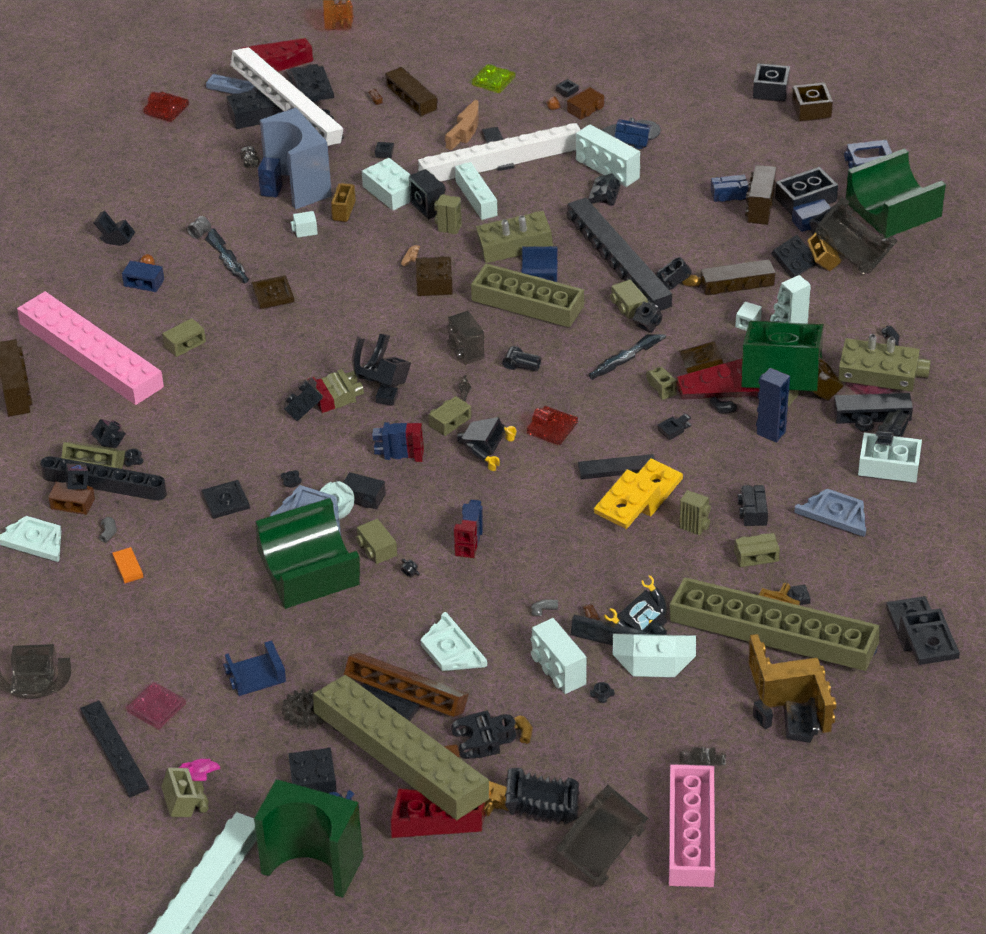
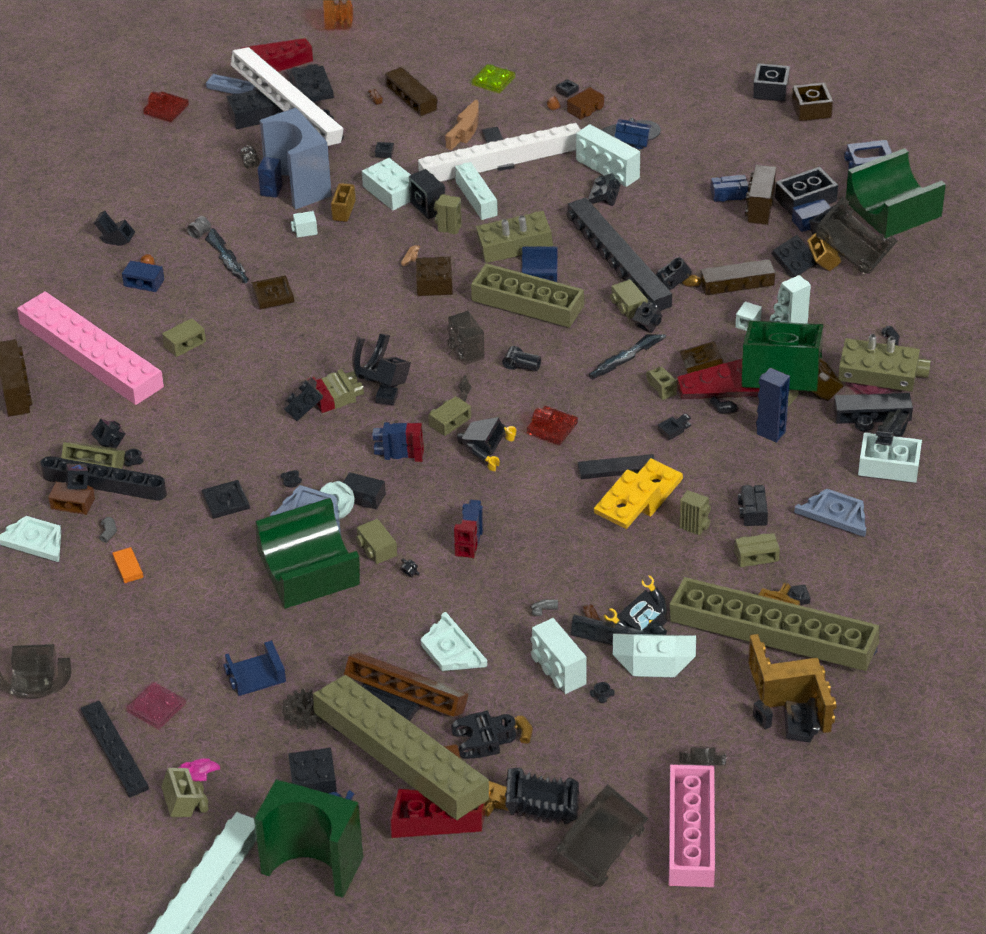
(922, 630): black bracket -> none

